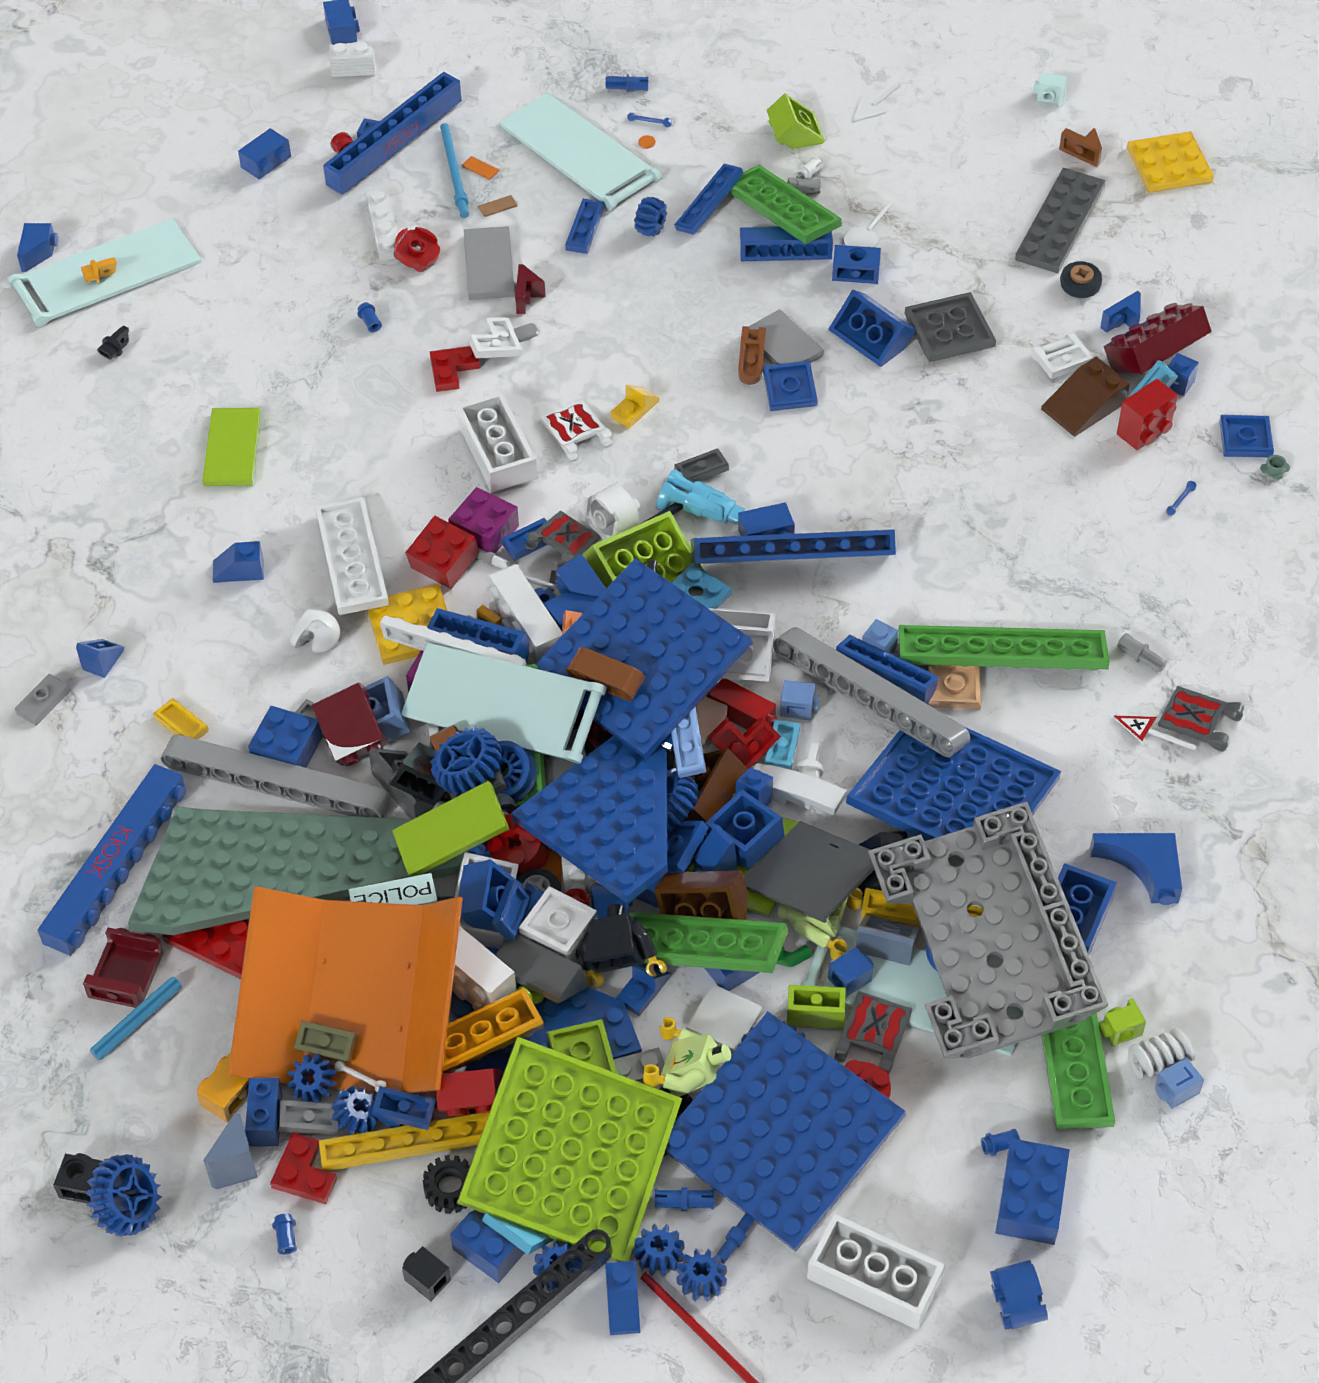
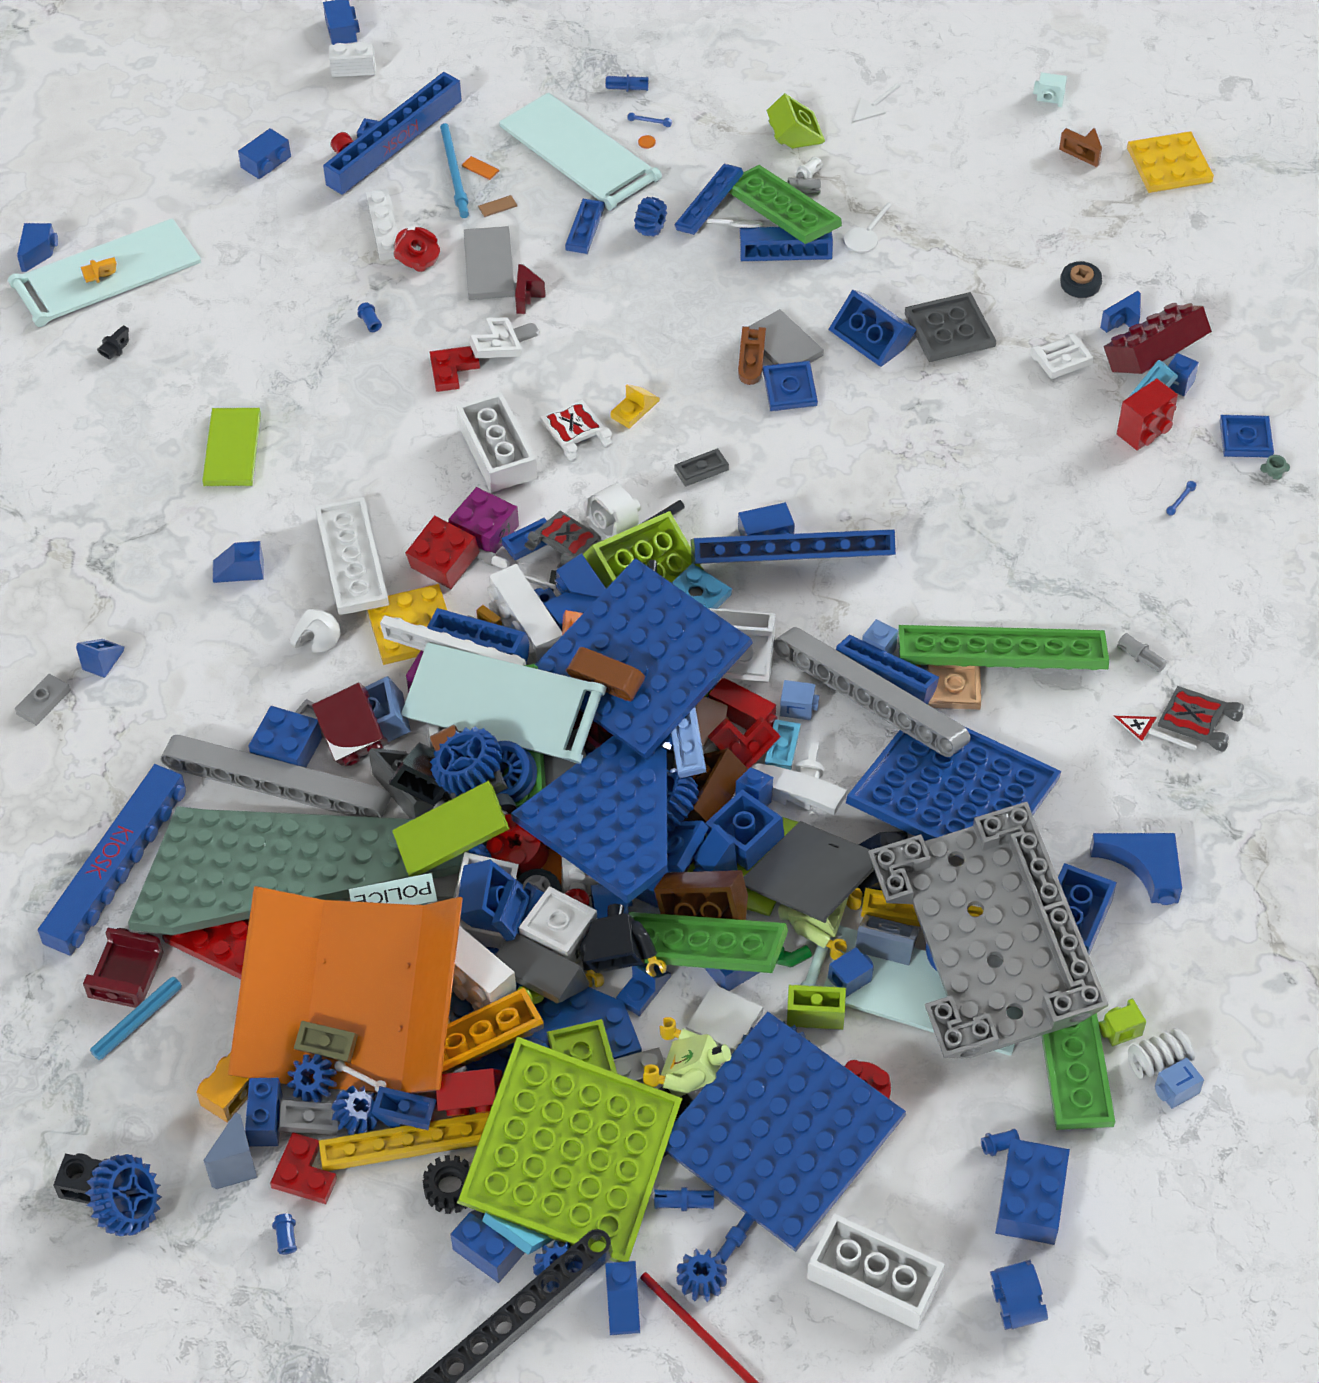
(180, 720): yellow tile -> none
(426, 1273): black brick -> none
(649, 1255): blue gear -> none
(700, 500): medium azure piece -> none
(743, 223): none -> white piece
(856, 264): blue brick -> none
(874, 1026): flag -> none
(1060, 220): dark grey plate -> none
(1087, 397): reddish brown slope -> none

